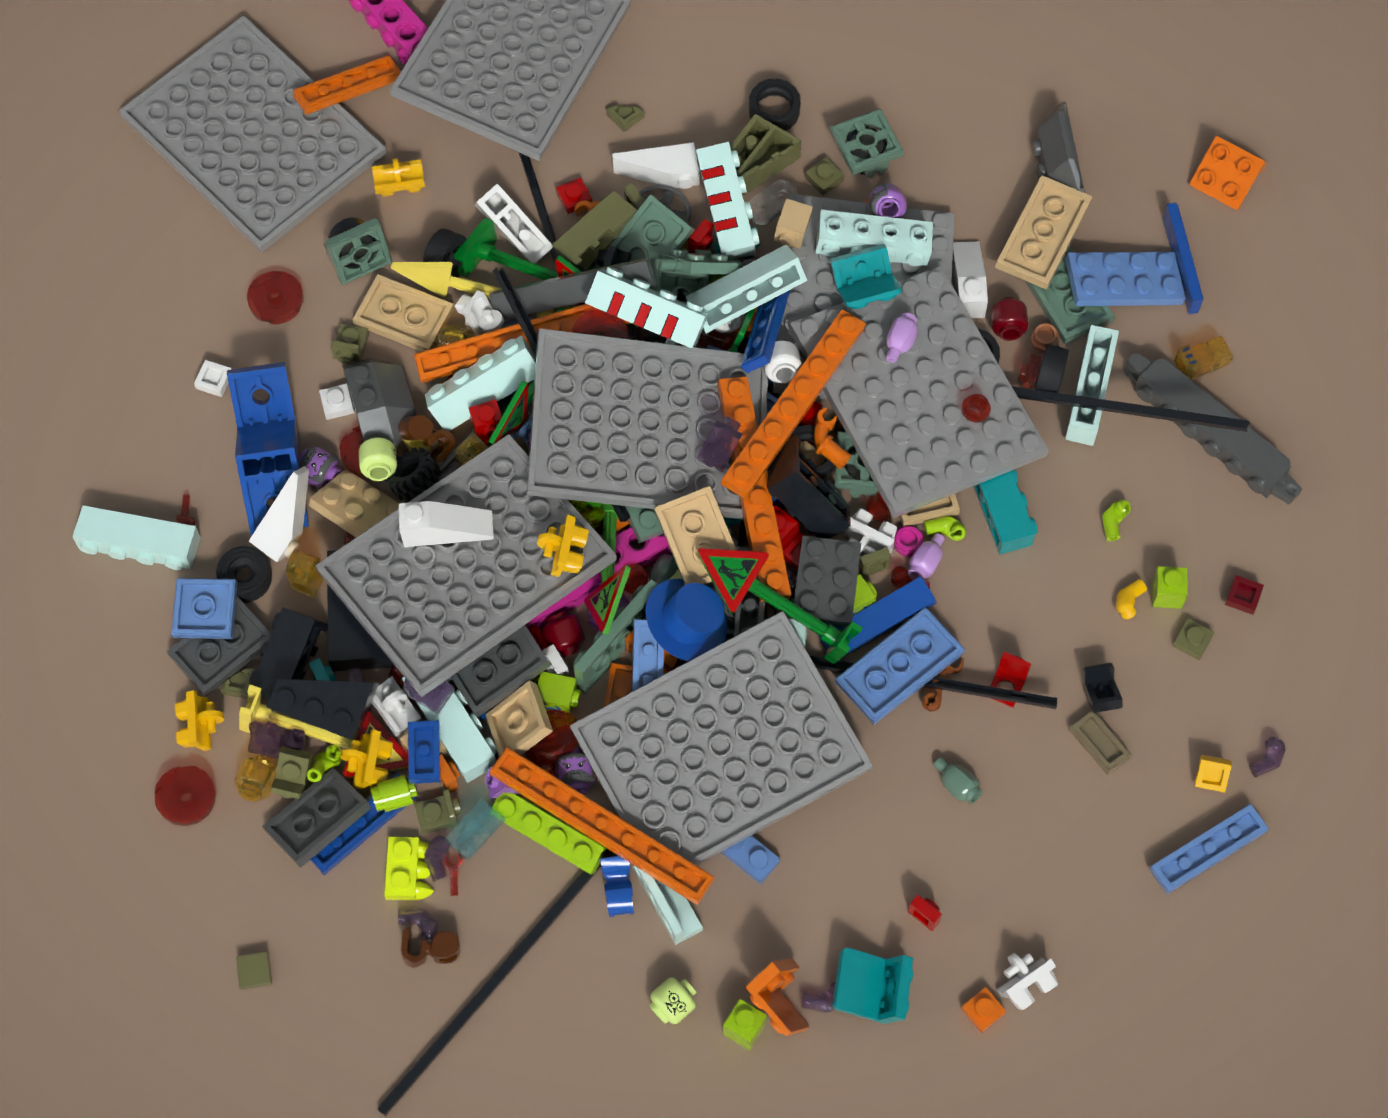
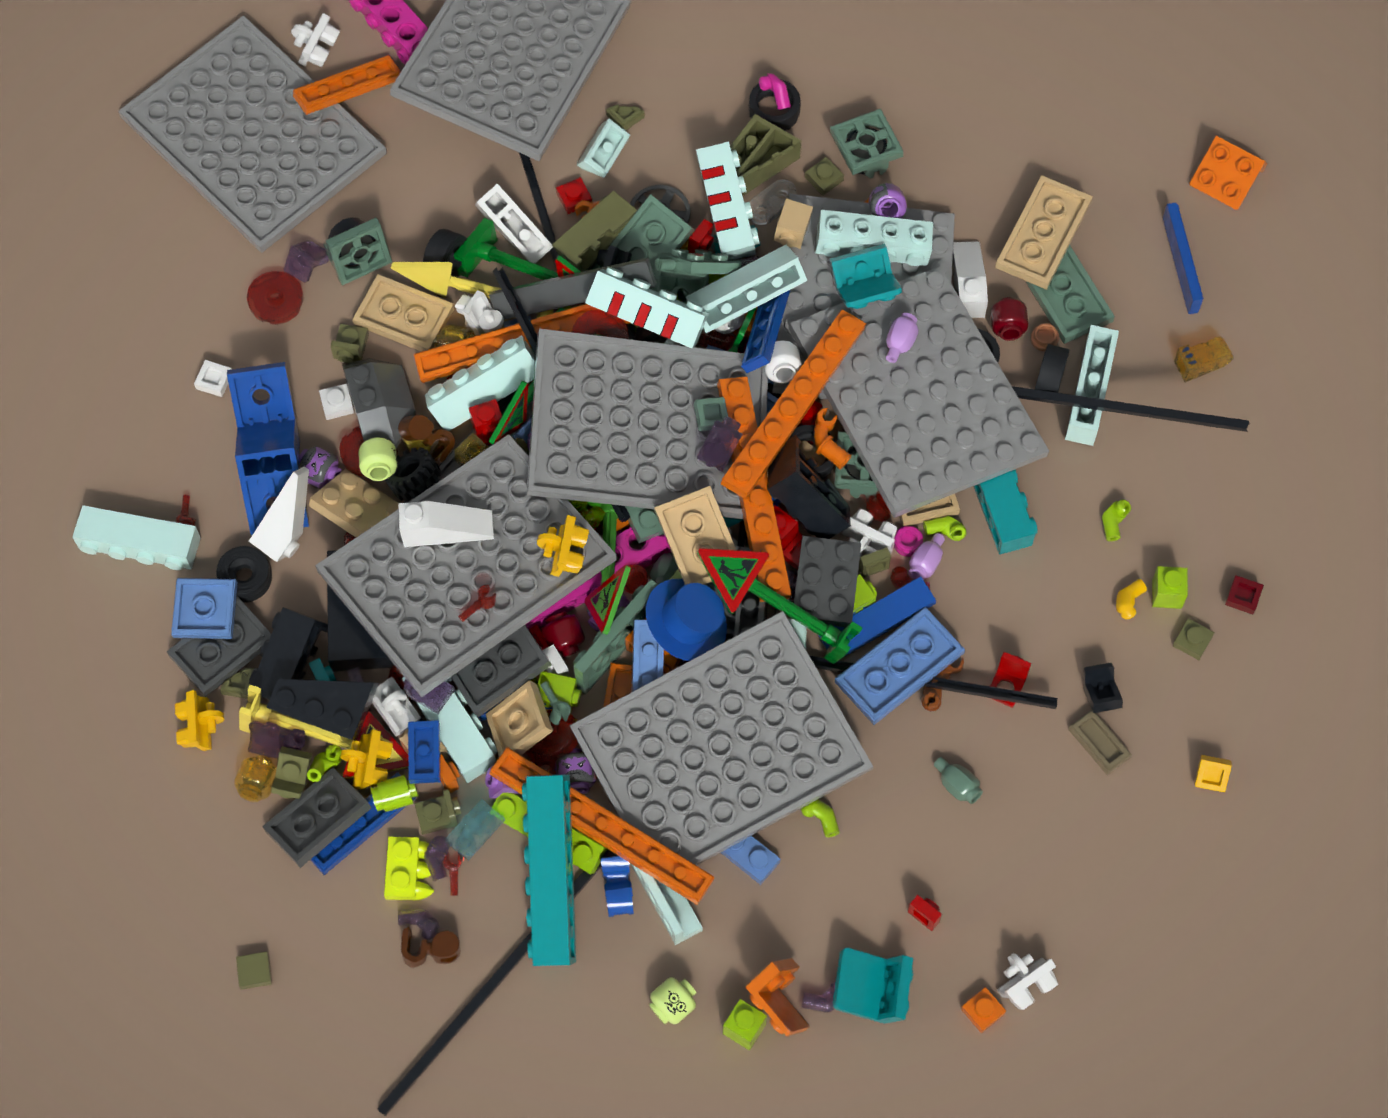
(179, 782): clear red plate -> none
(303, 259): none -> clear purple bracket
(303, 573): clear yellow leg -> none
(312, 51): none -> white hips
(398, 177): yellow hips -> none
(481, 602): none -> clear red hand
(550, 870): none -> teal brick
(559, 707): none -> sand green hand
(603, 148): none -> light aqua slope
(633, 196): olive tile -> none
(665, 165): white slope -> none
(709, 411): none -> sand green plate
(778, 87): none -> dark pink arm
(825, 814): none -> lime arm
(977, 401): clear red plate -> none
(1030, 371): clear red plate -> none
(1057, 150): dark grey wedge -> none
(1124, 278): medium blue plate -> none
(1209, 849): medium blue plate -> none
(1240, 451): dark grey hinge -> none
(1272, 759): clear purple arm -> none

